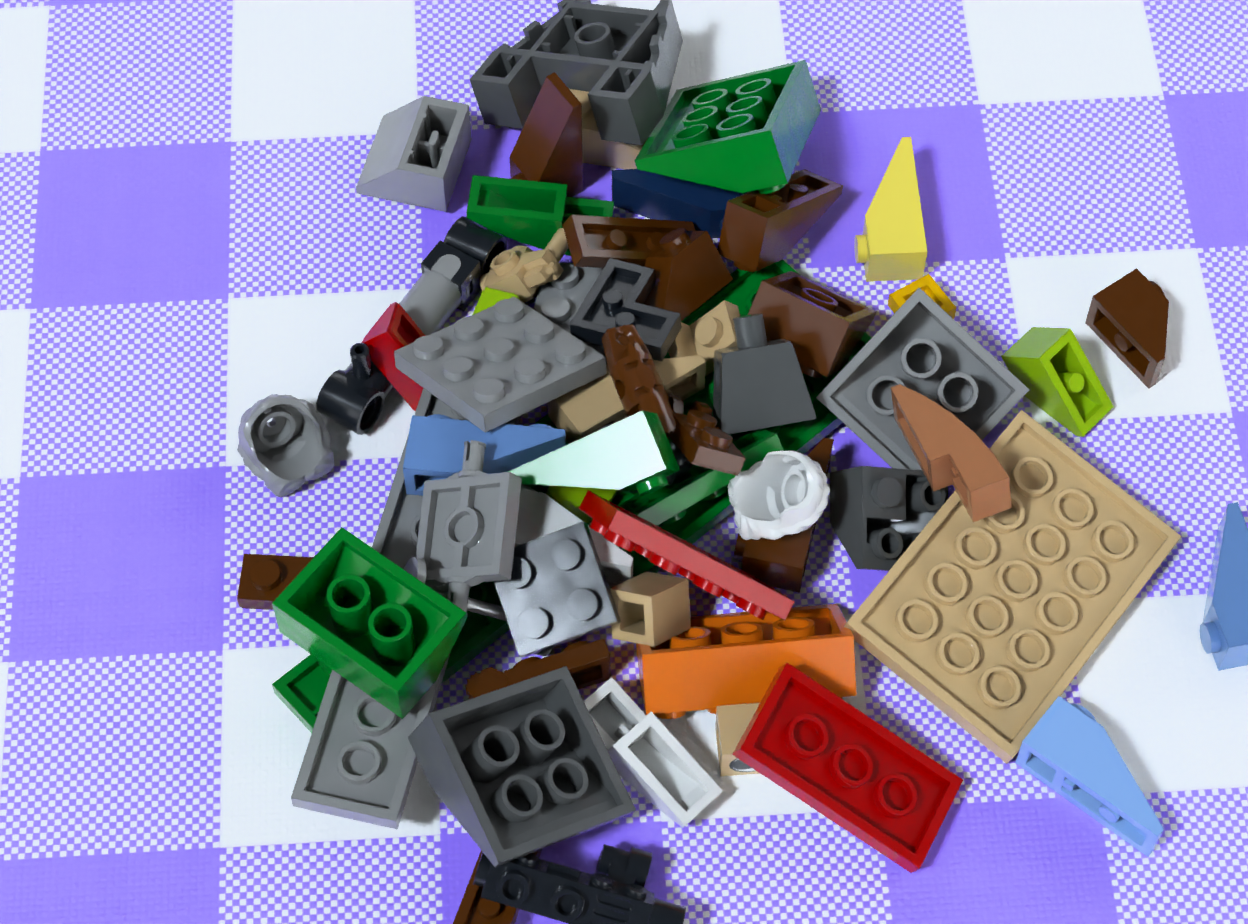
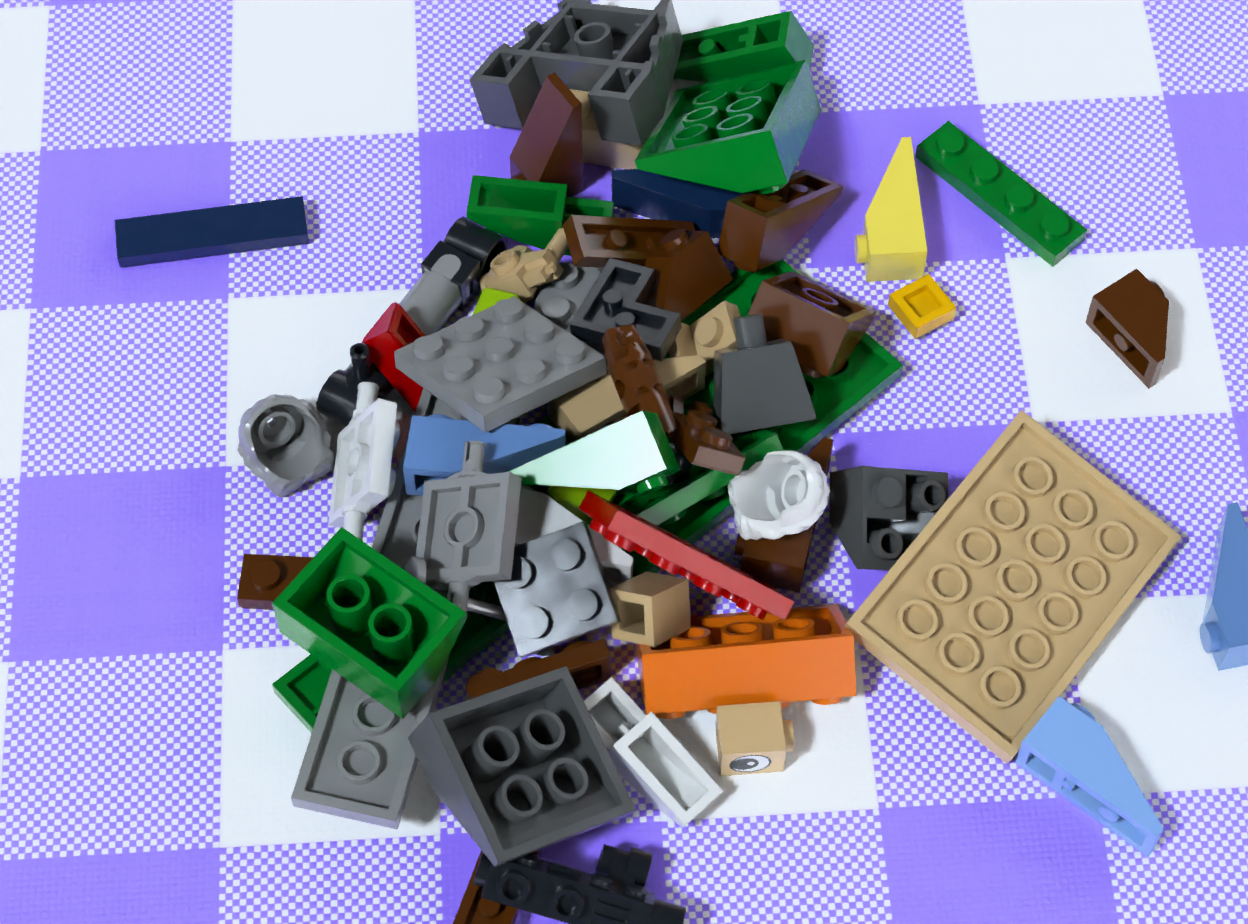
(211, 231): none -> dark blue tile
(364, 460): none -> white plate
(418, 153): light grey slope -> none
(743, 48): none -> green slope
(848, 767): red plate -> none
(931, 356): light grey slope -> none
(951, 454): nougat slope -> none
(1000, 193): none -> green plate
(1059, 378): lime slope -> none

